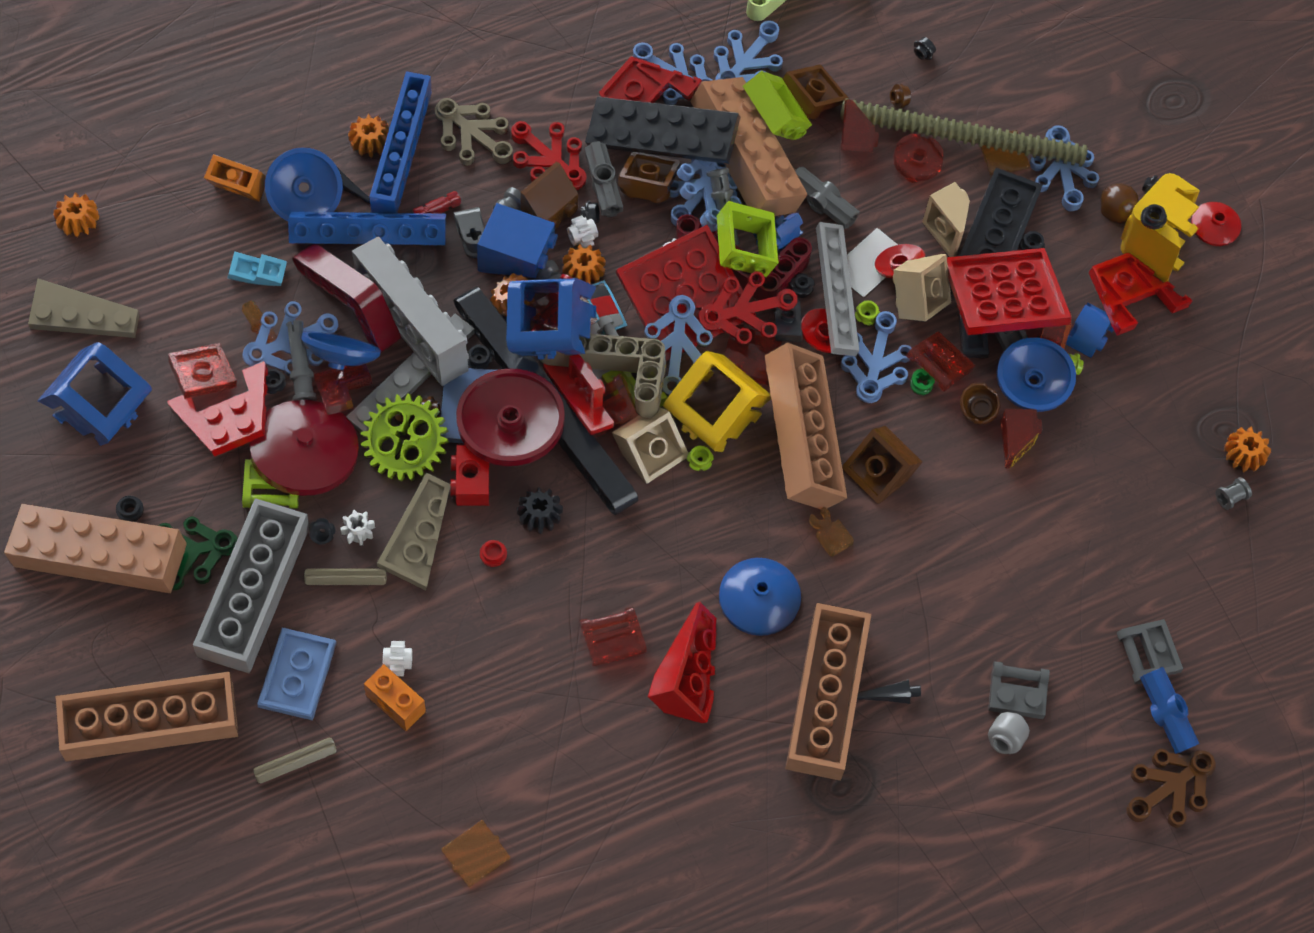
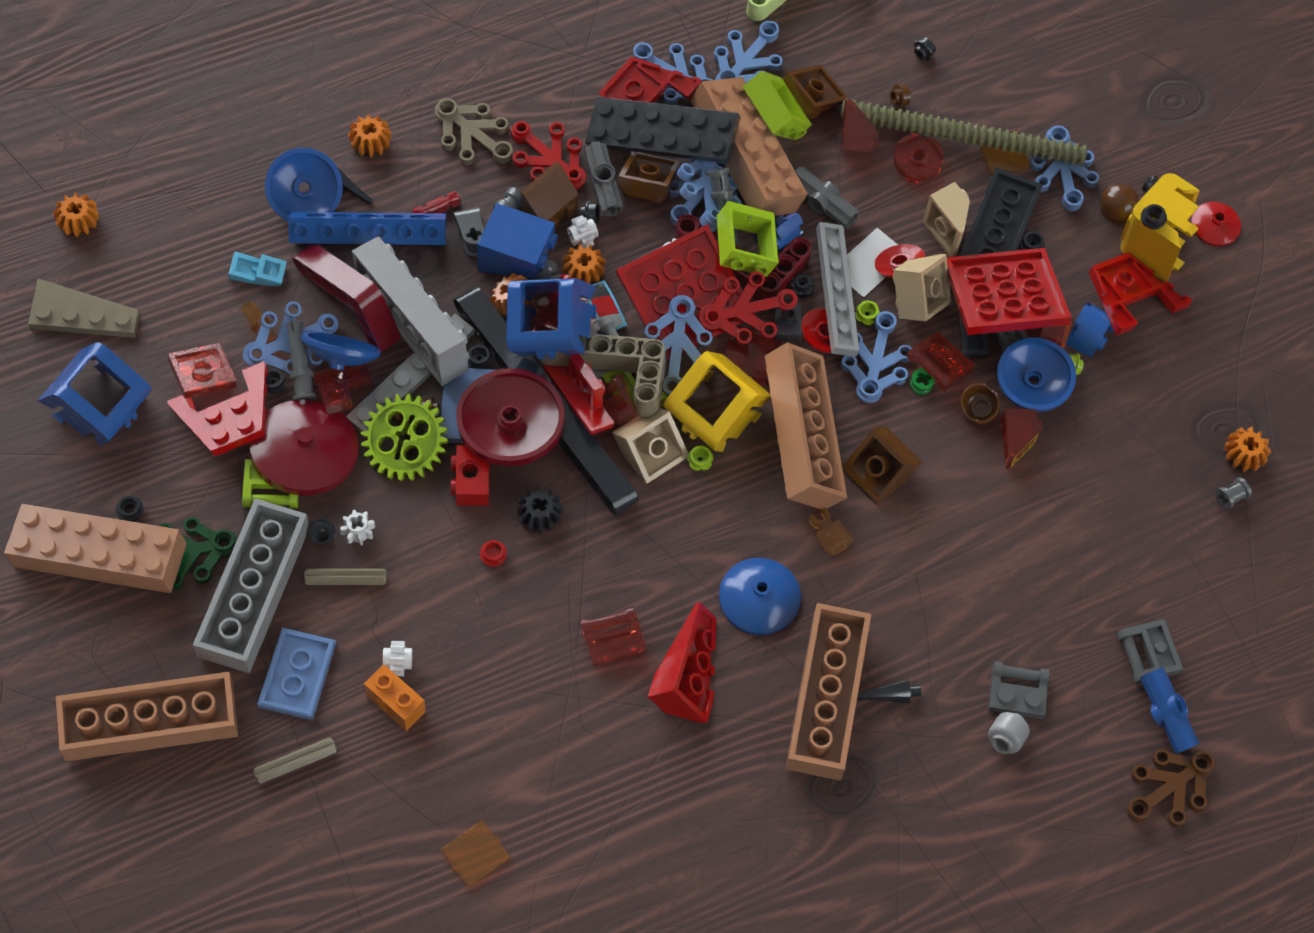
(235, 178): orange brick -> none
(401, 143): blue brick -> none
(416, 536): dark tan wing -> none

